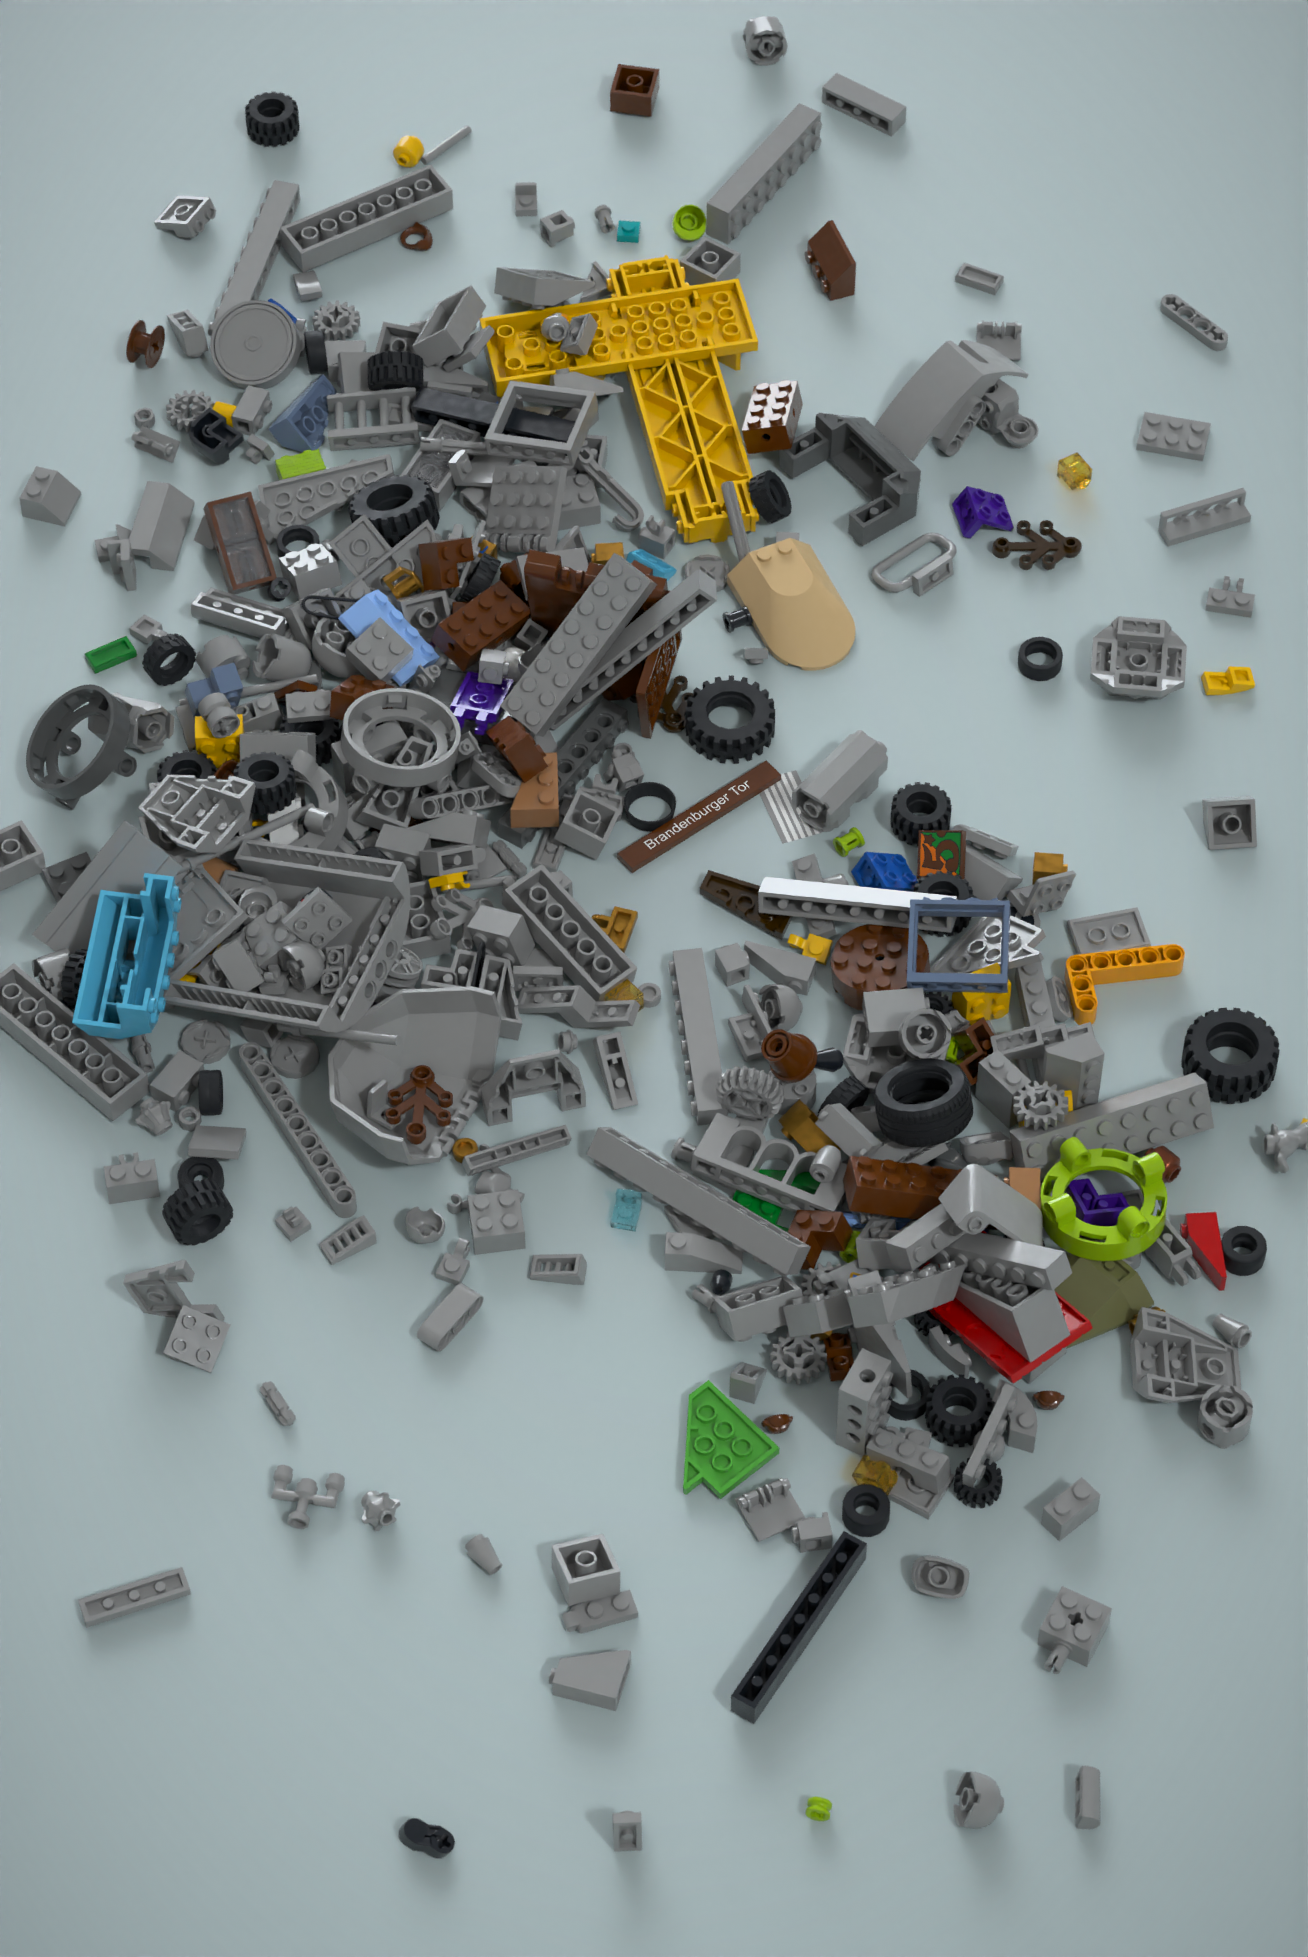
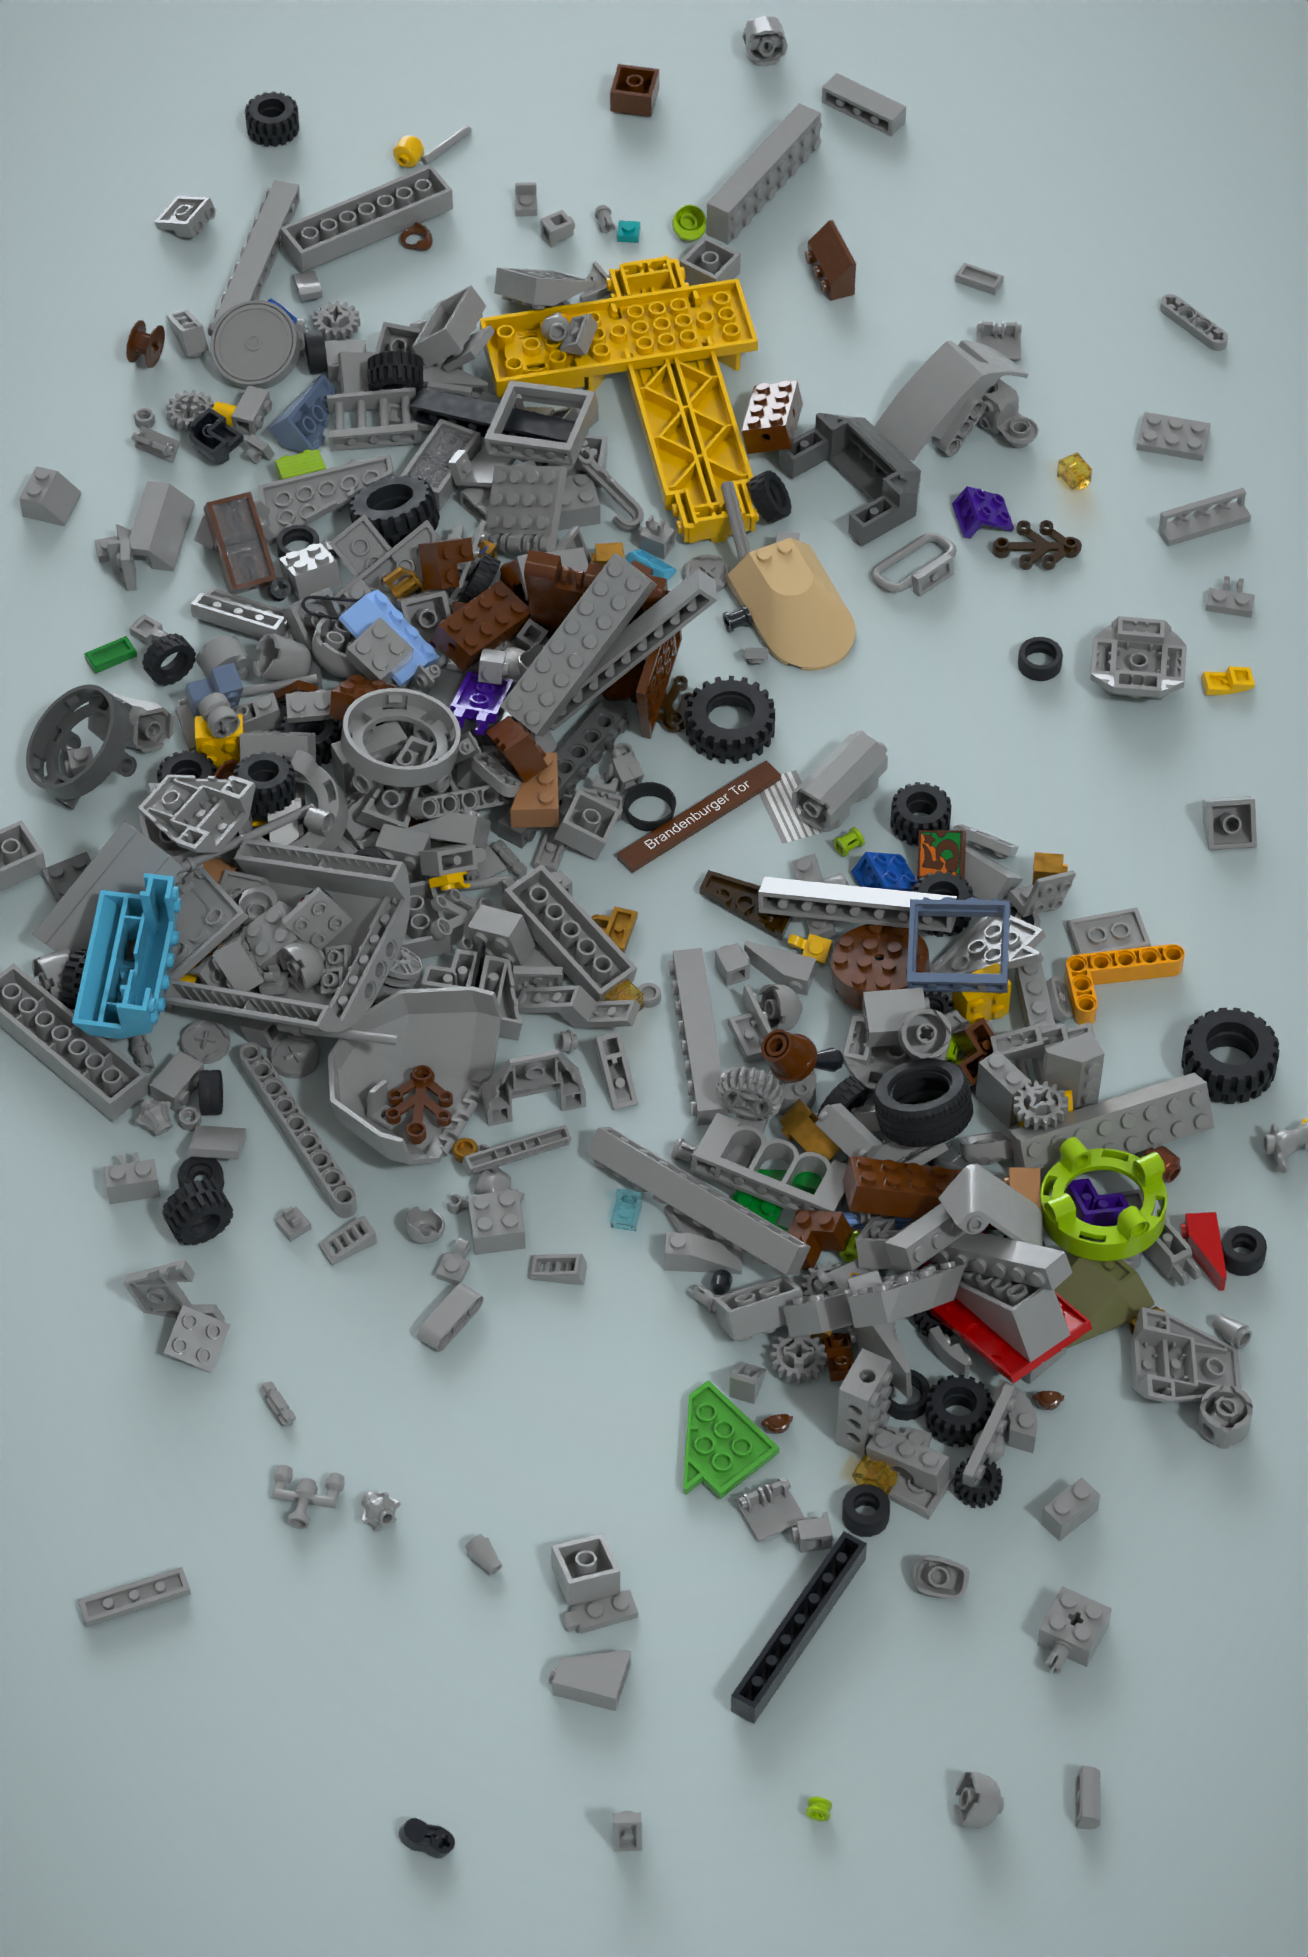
(78, 760): none -> light grey brick
(452, 446): light grey axle -> none
(582, 382): light grey slope -> none
(825, 1164): light grey brick -> none

